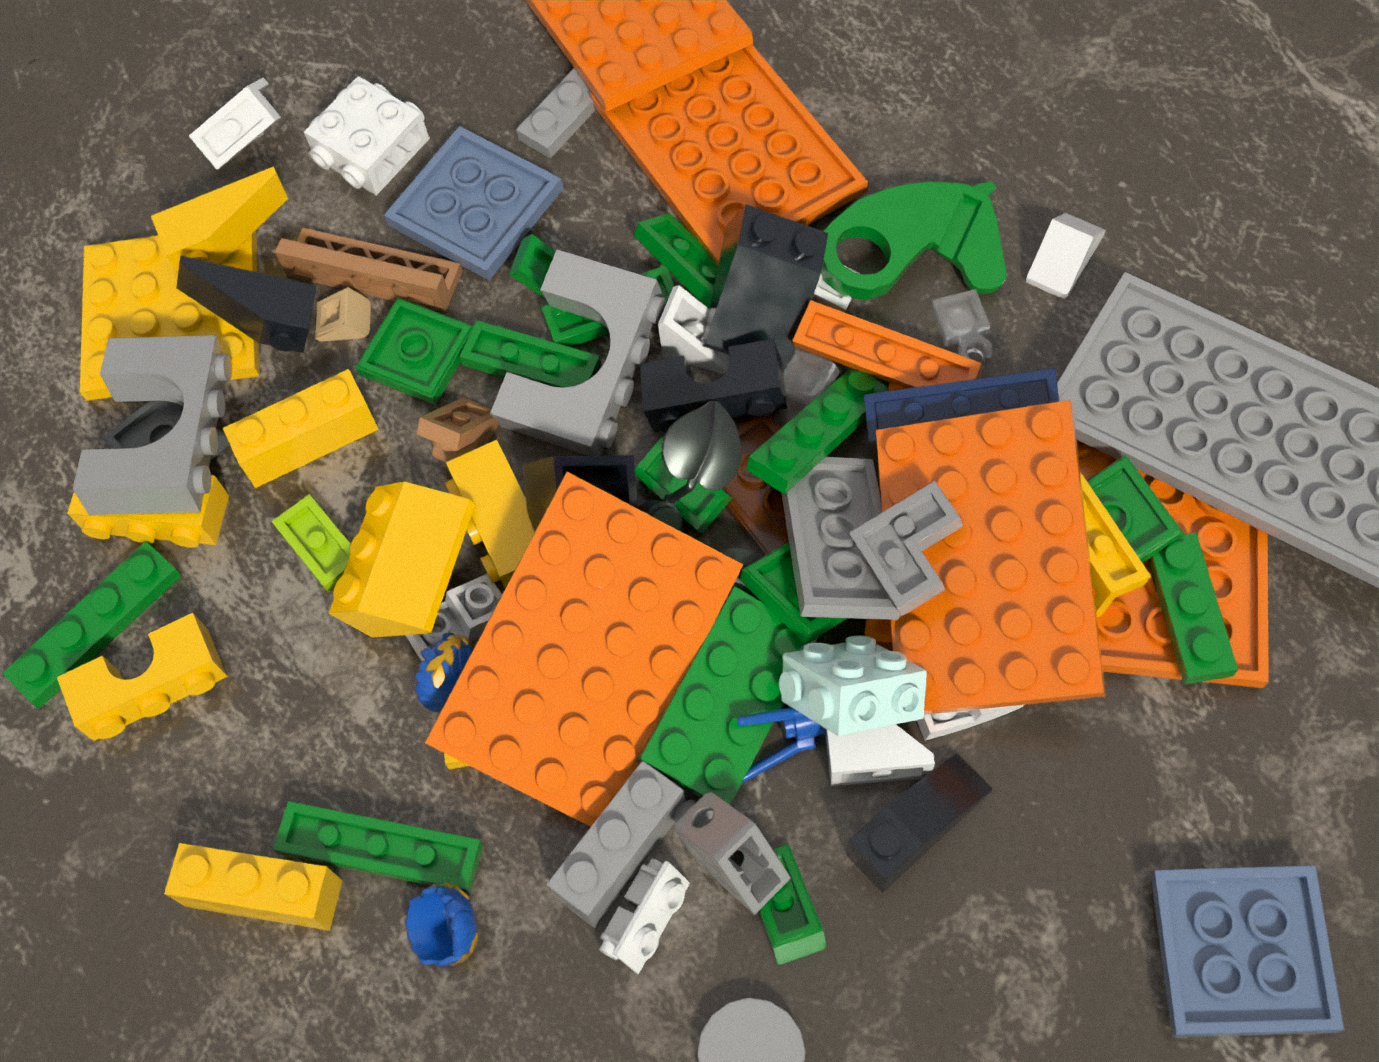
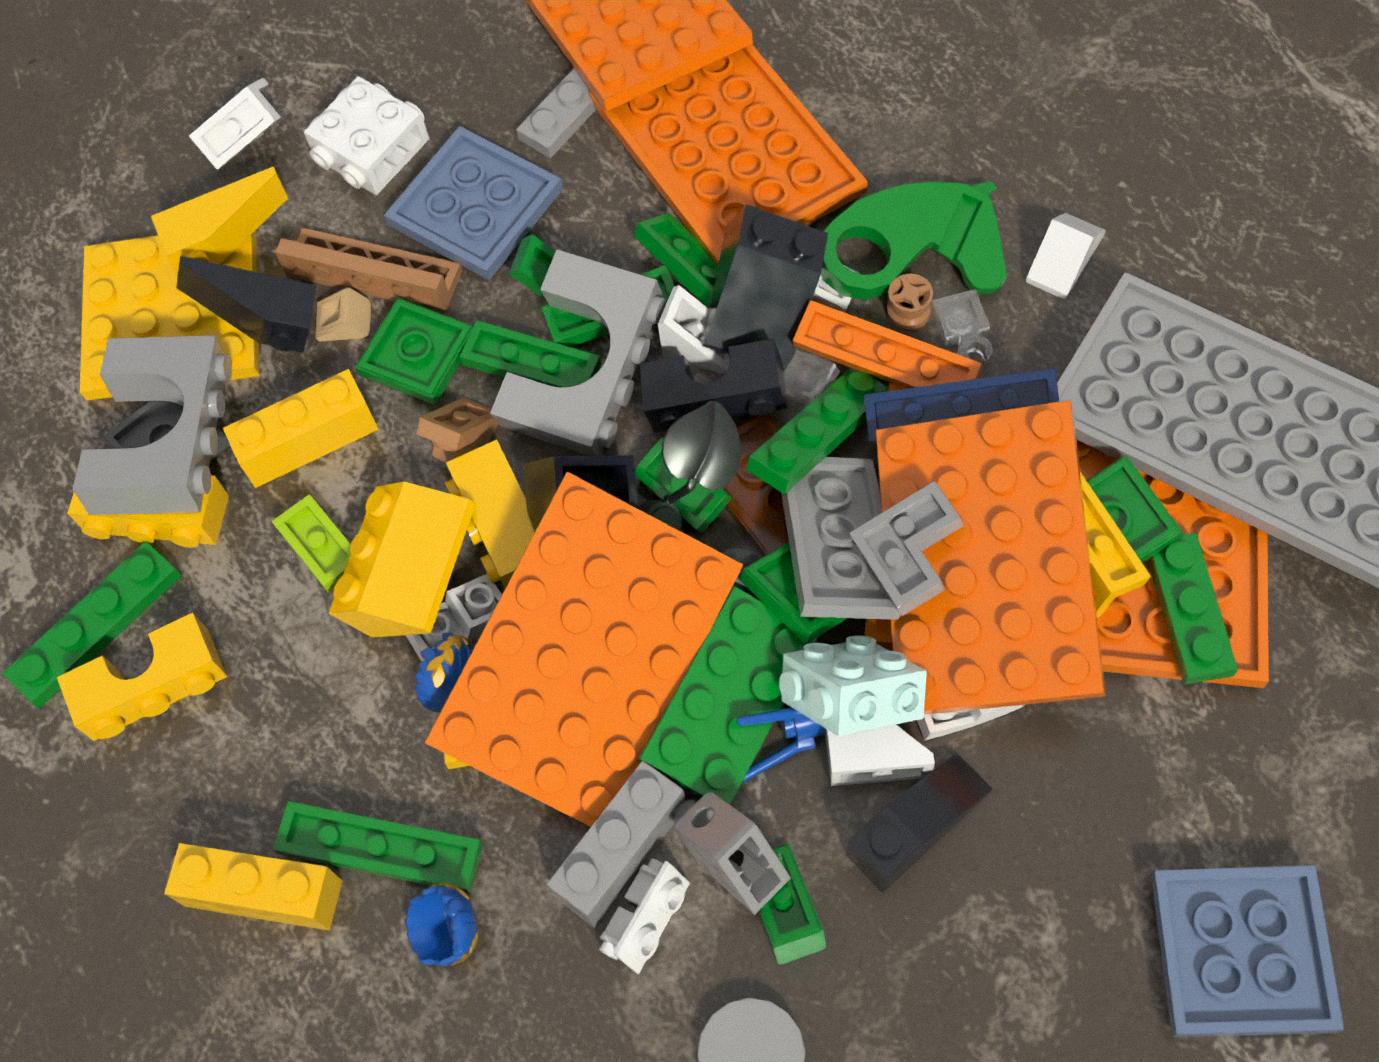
(914, 291): none -> medium nougat wheel

